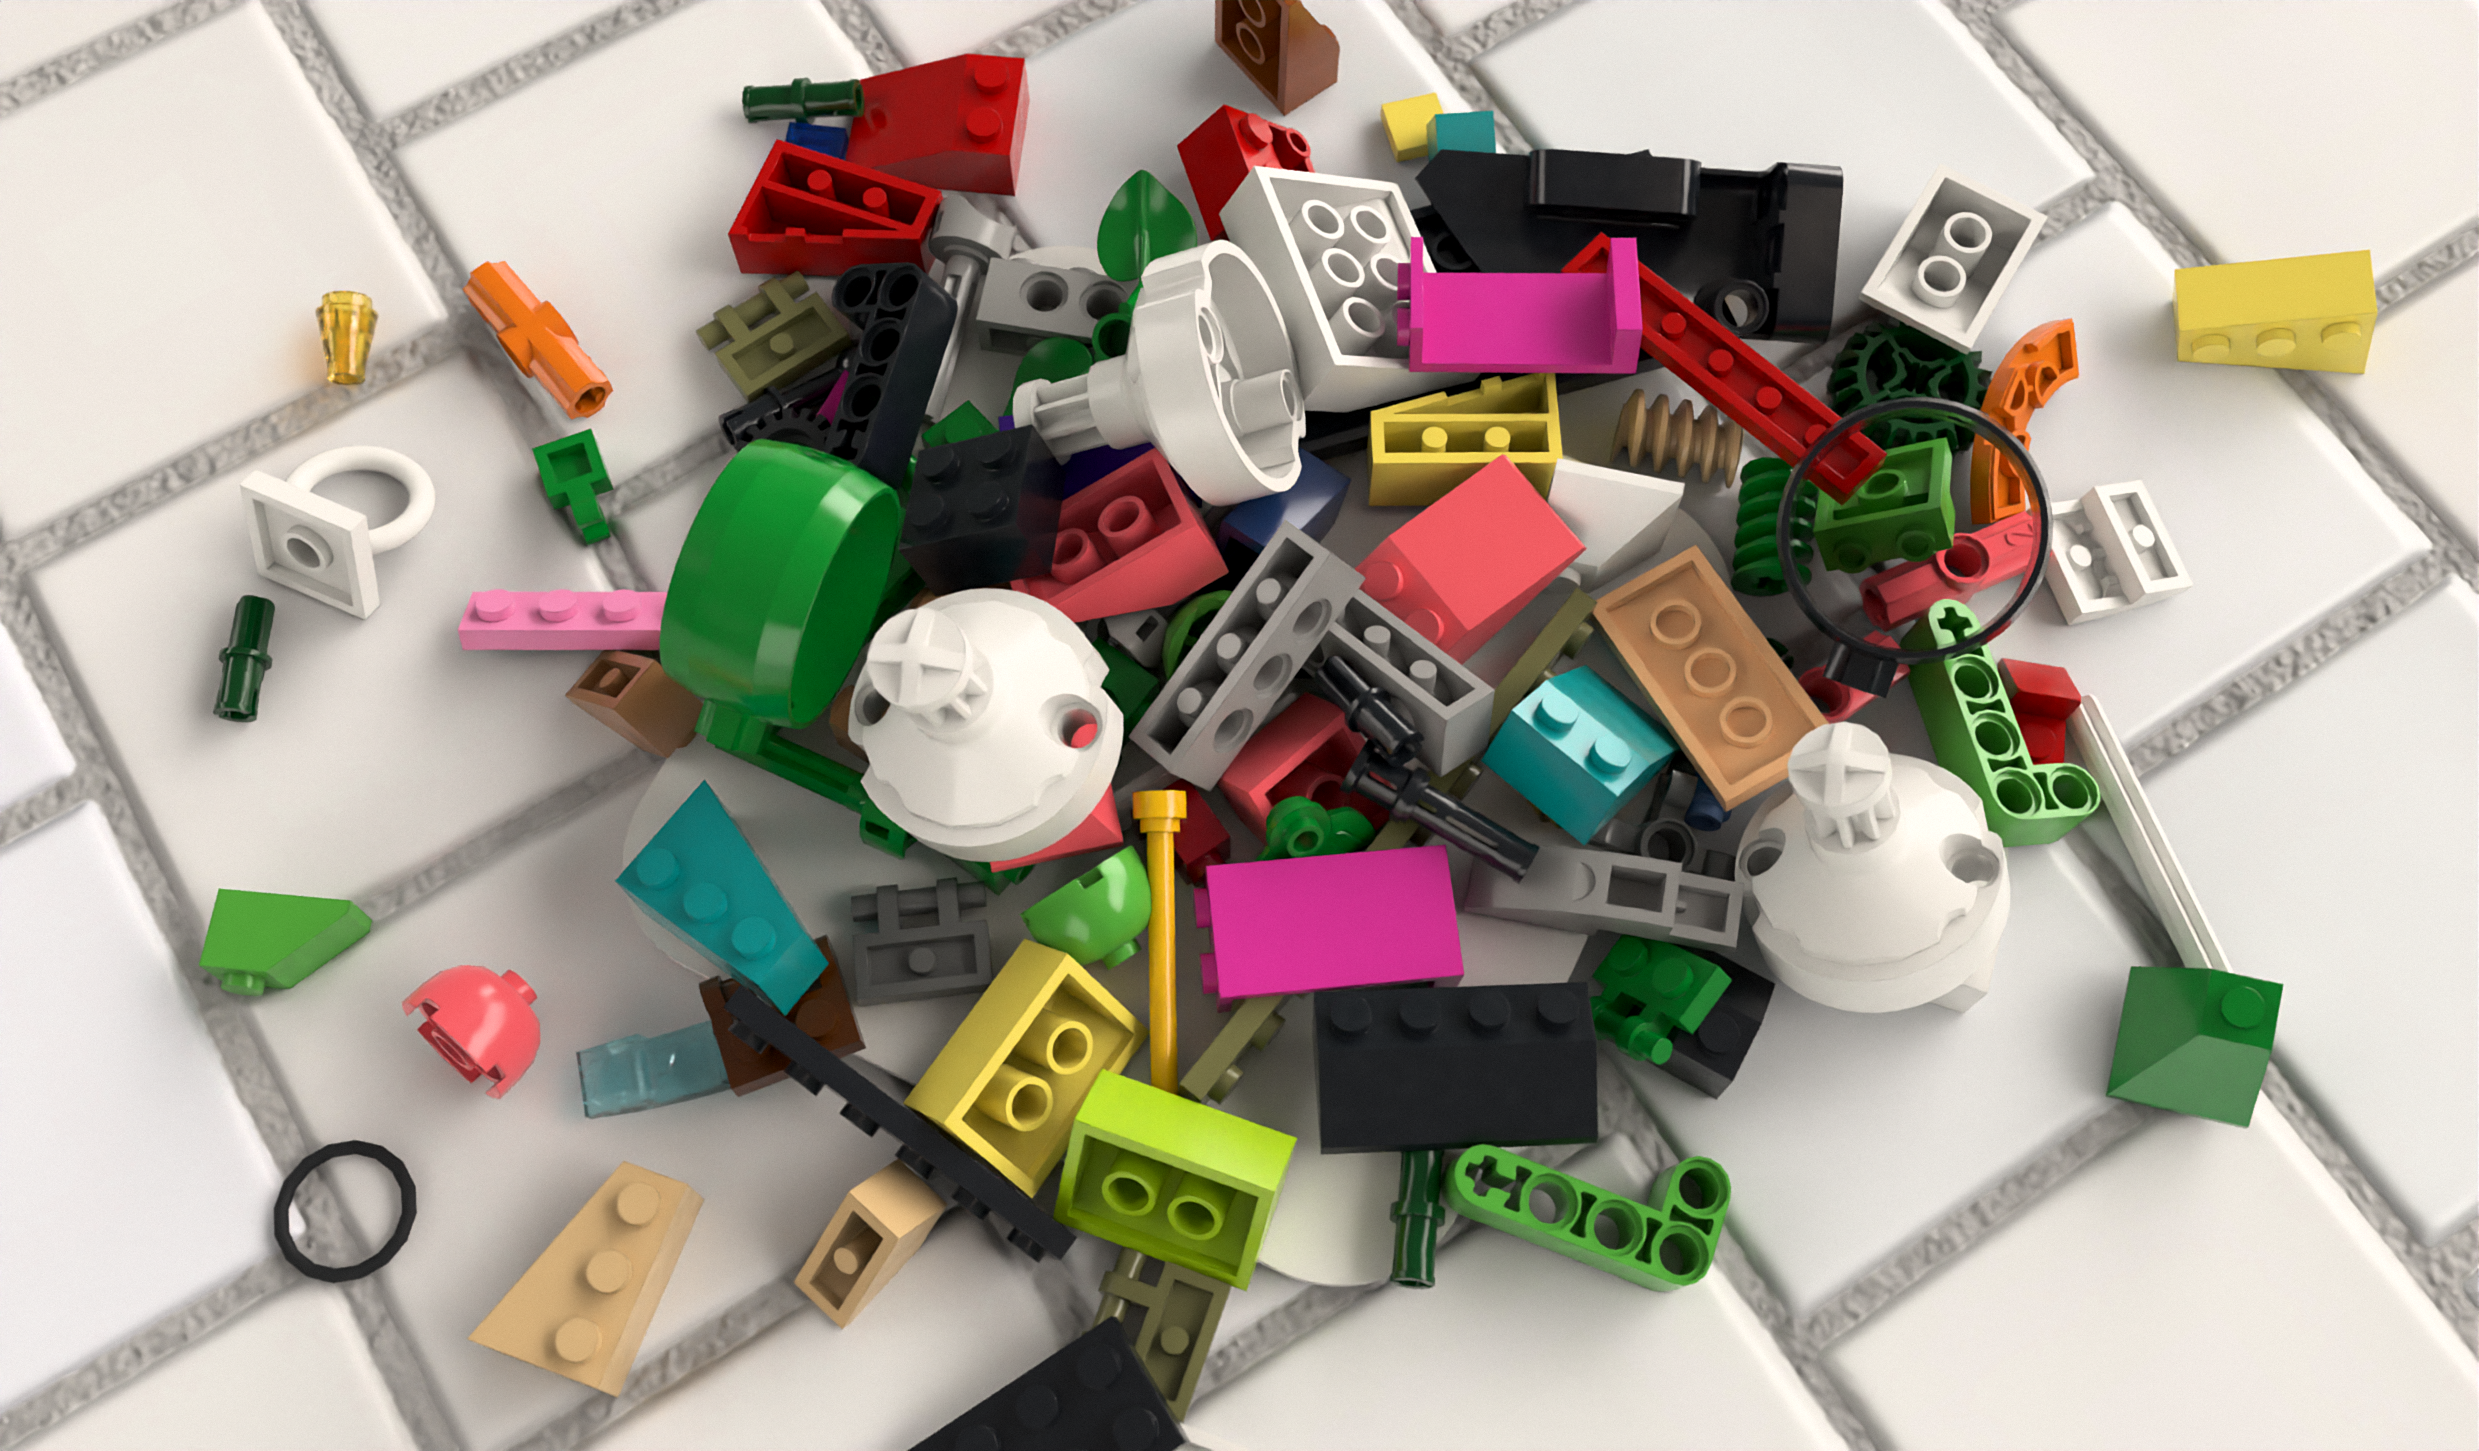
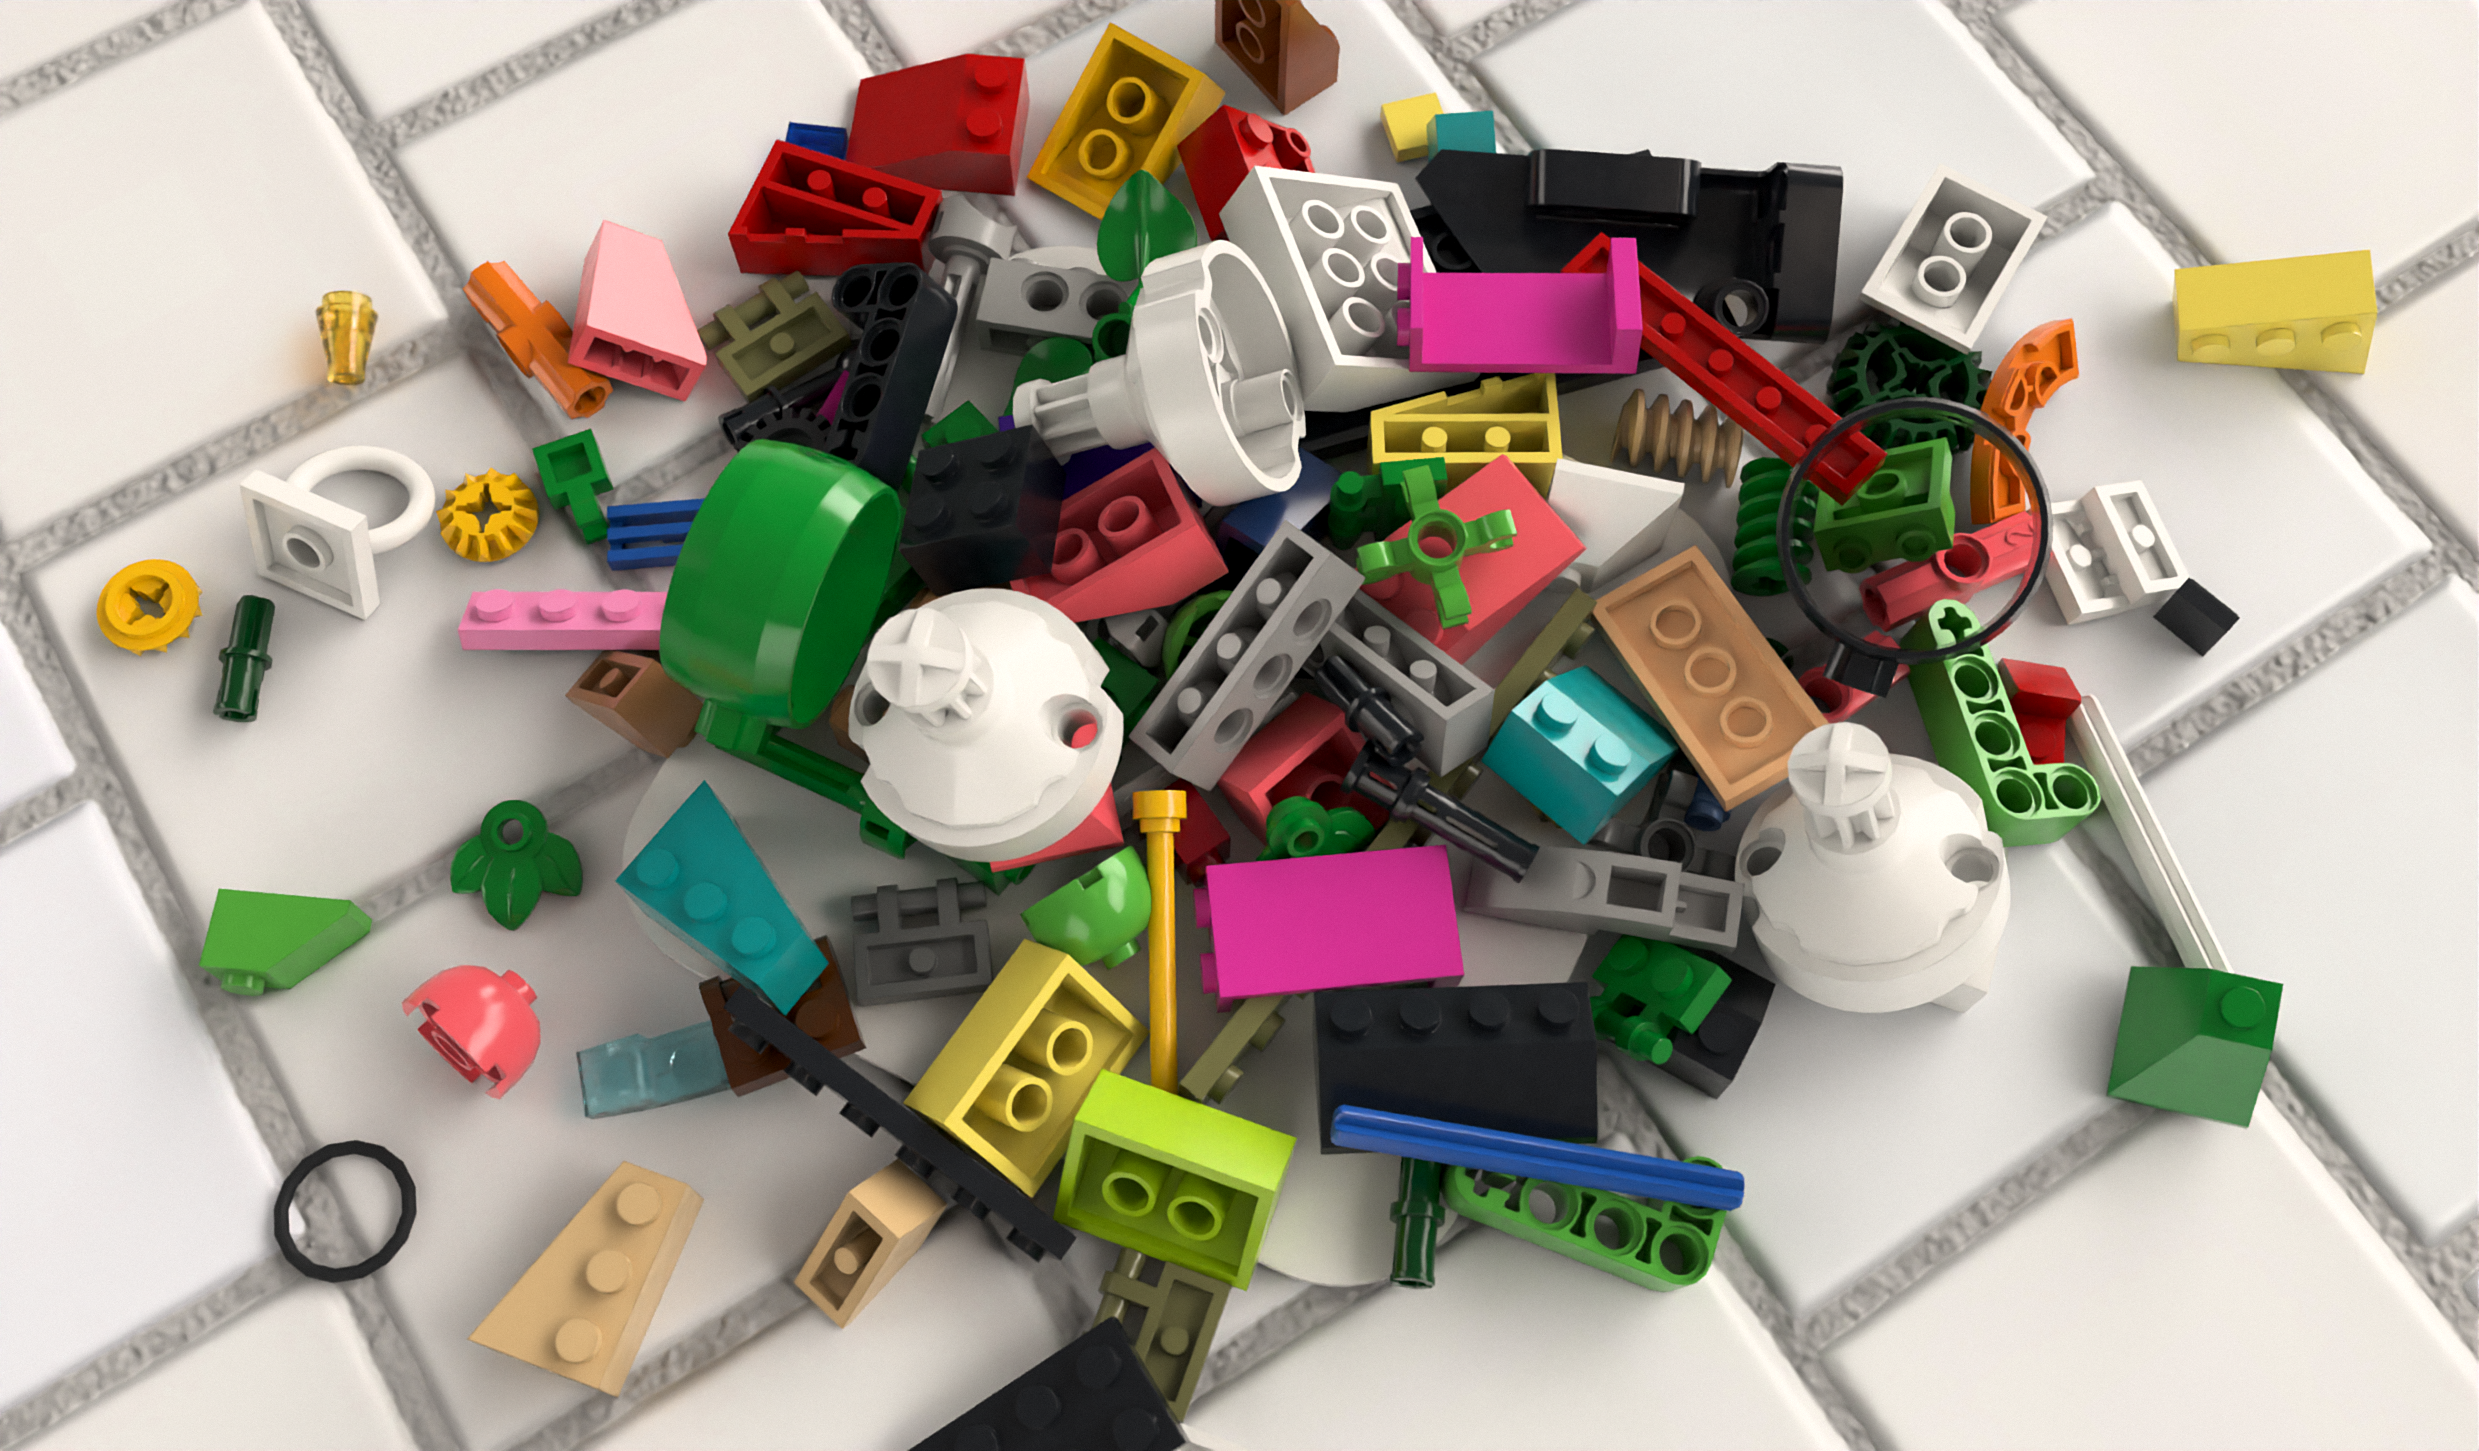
(160, 582): none -> yellow gear
(505, 531): none -> yellow gear
(518, 872): none -> green plate
(634, 316): none -> slope
(647, 523): none -> blue tile
(803, 101): dark green pin -> none
(1121, 120): none -> yellow slope
(1375, 501): none -> green plate
(1484, 535): none -> bright green pin
(1537, 1158): none -> blue axle
(2196, 616): none -> black tile

